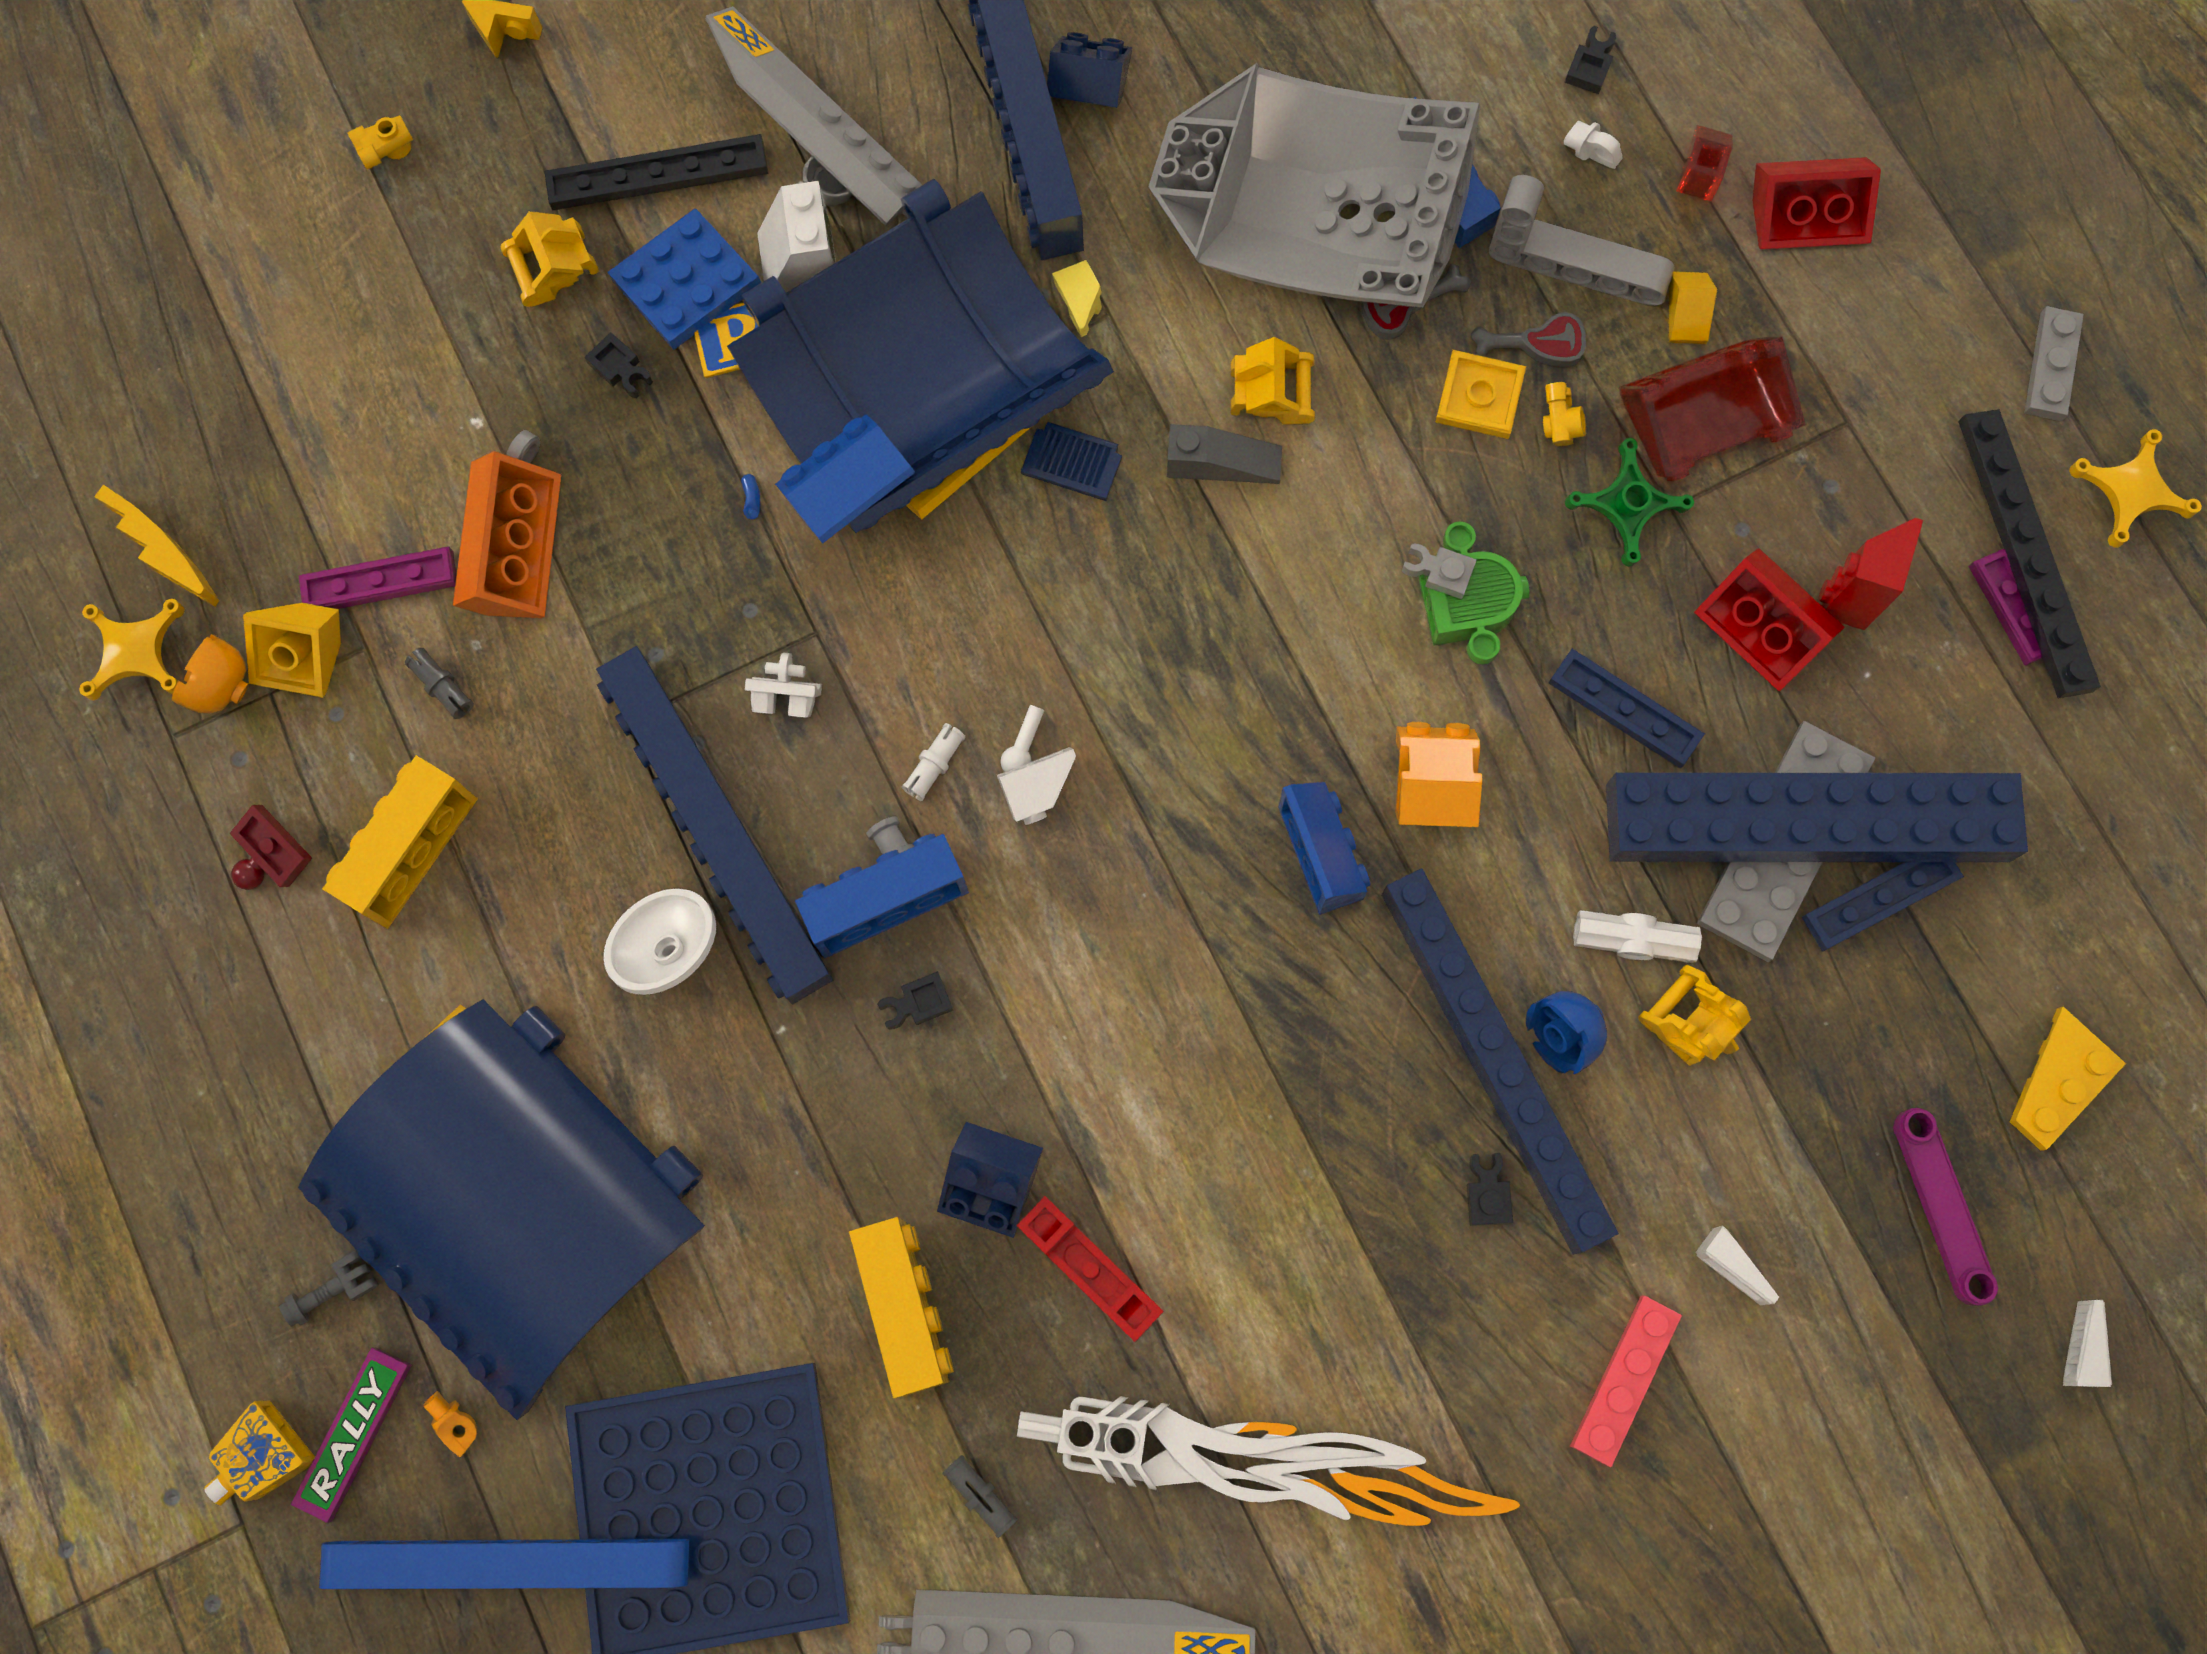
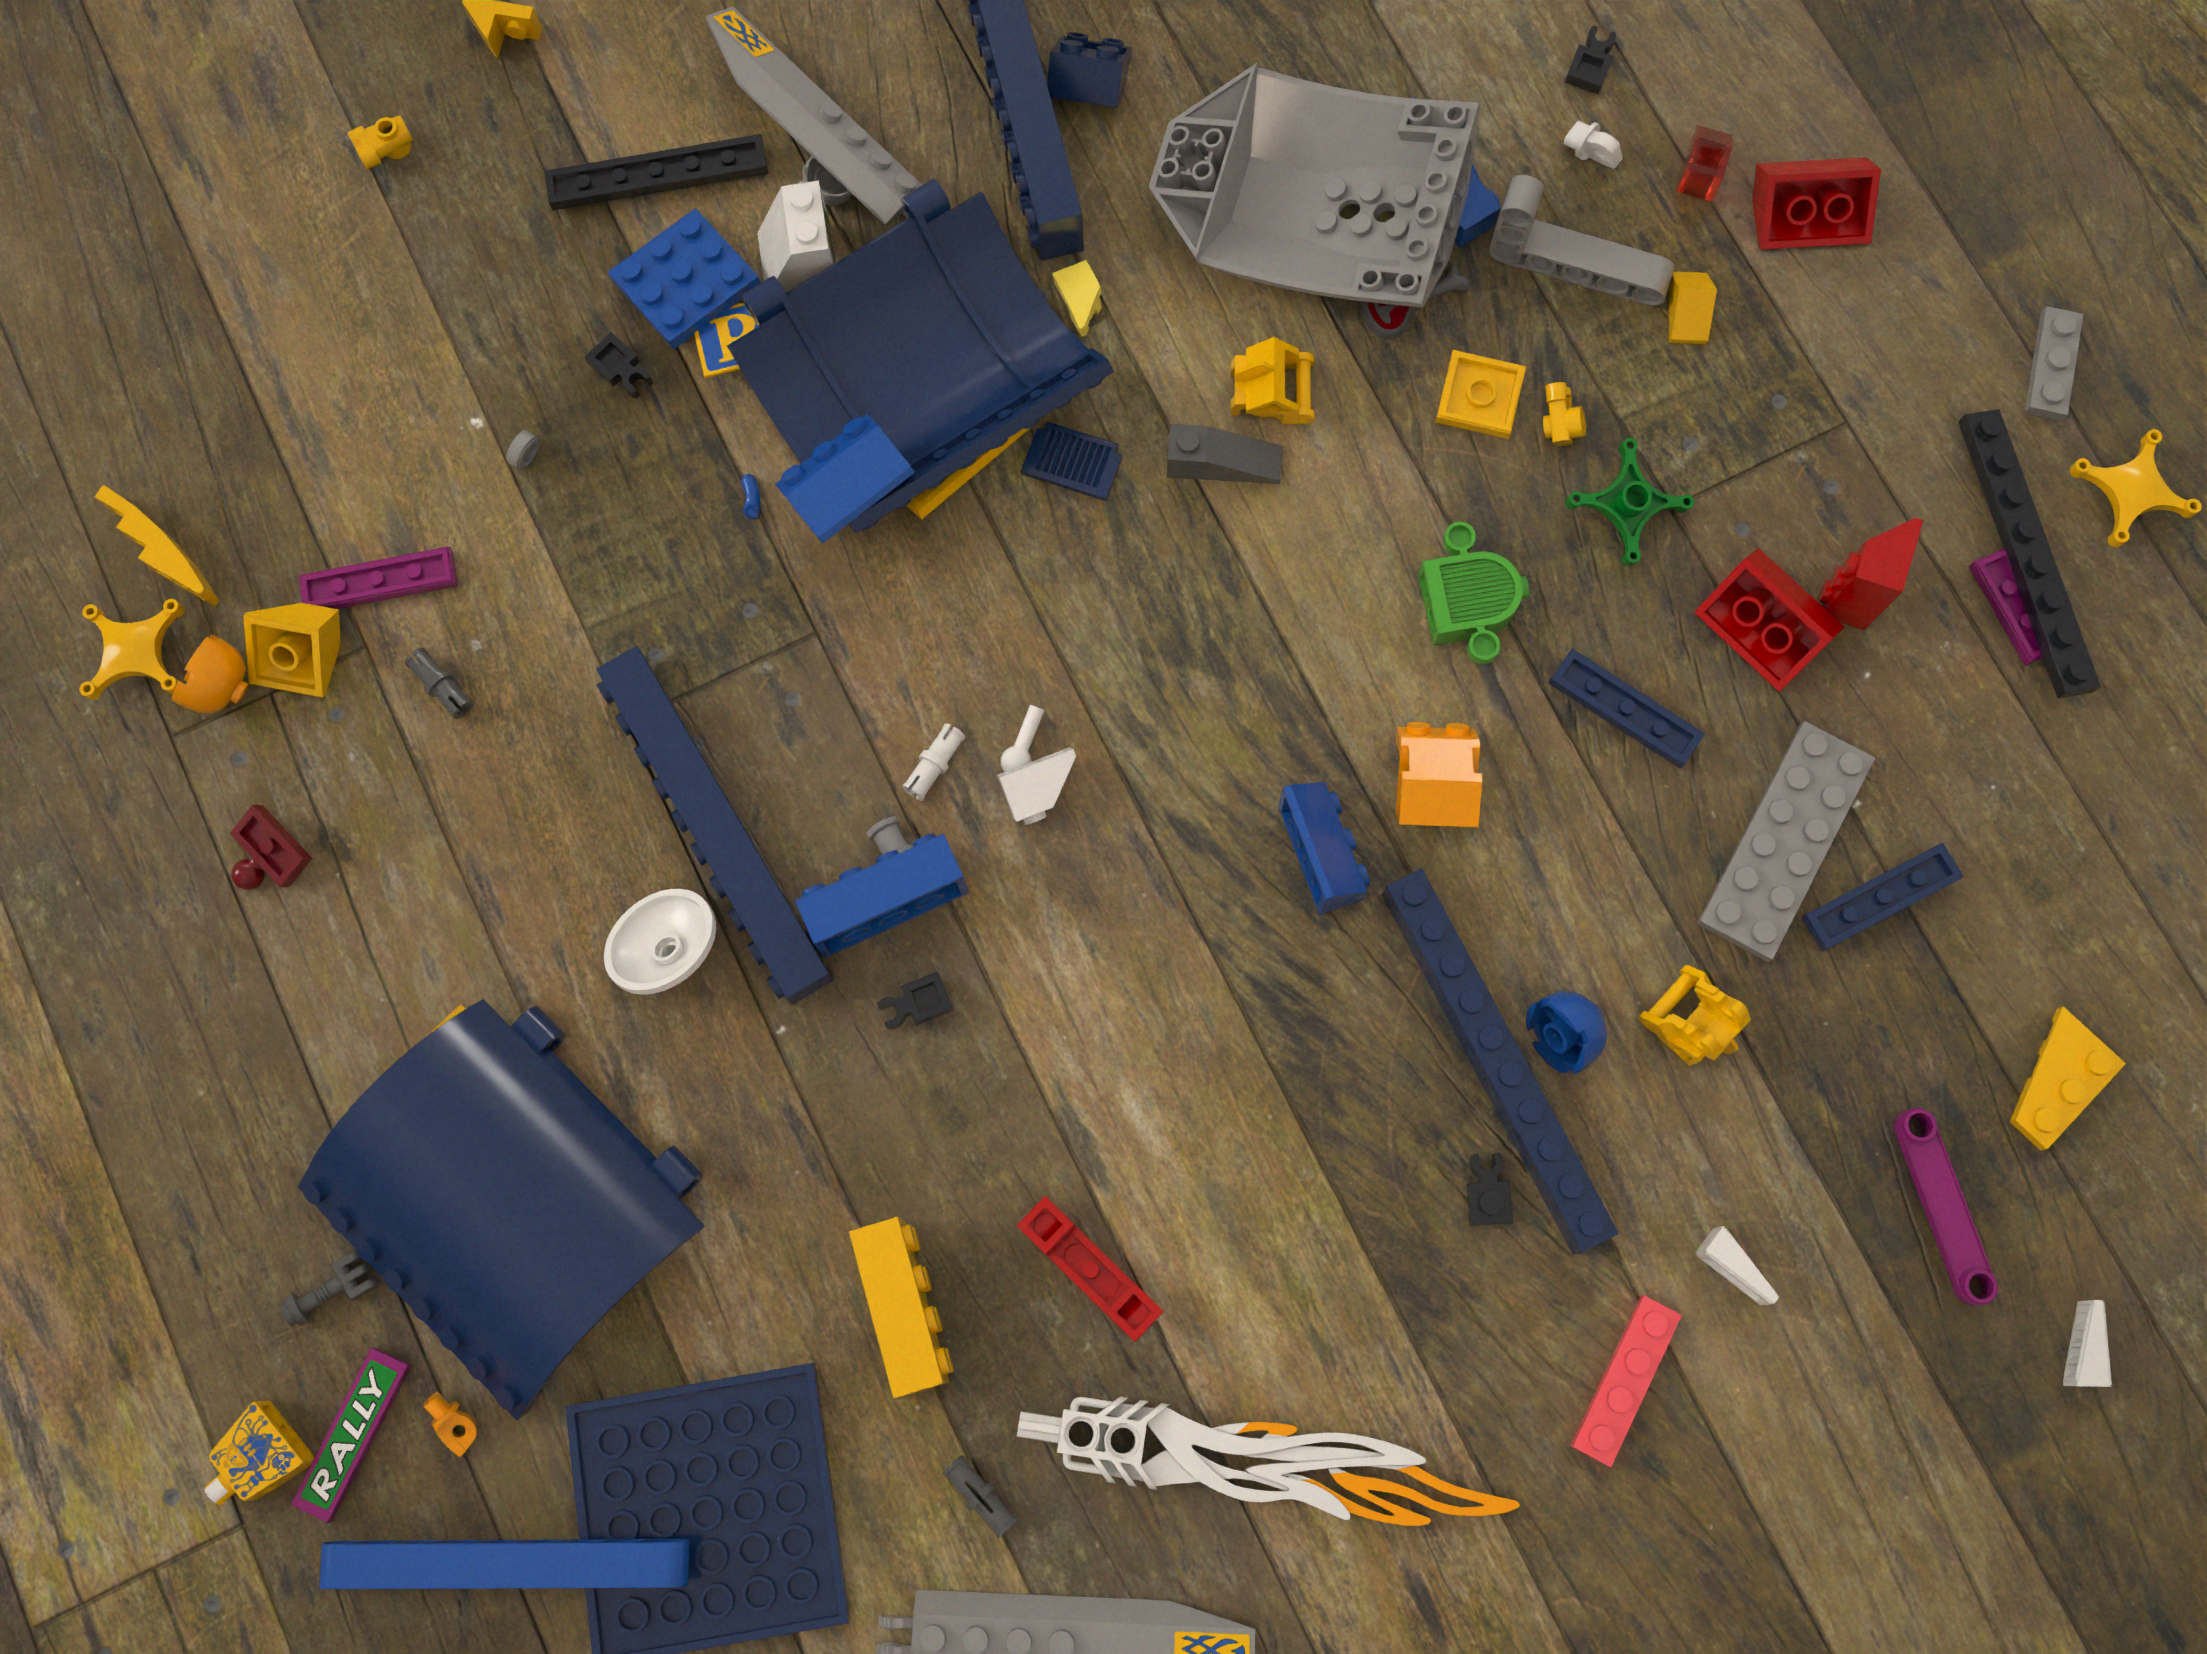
(400, 842): yellow brick -> none
(507, 537): orange slope -> none
(558, 251): yellow piece -> none
(765, 690): white hips -> none
(989, 1179): dark blue slope -> none
(1447, 571): light grey plate -> none
(1556, 343): dark grey piece -> none
(1637, 936): white piece -> none
(1714, 404): clear red windscreen -> none
(1815, 817): dark blue brick -> none

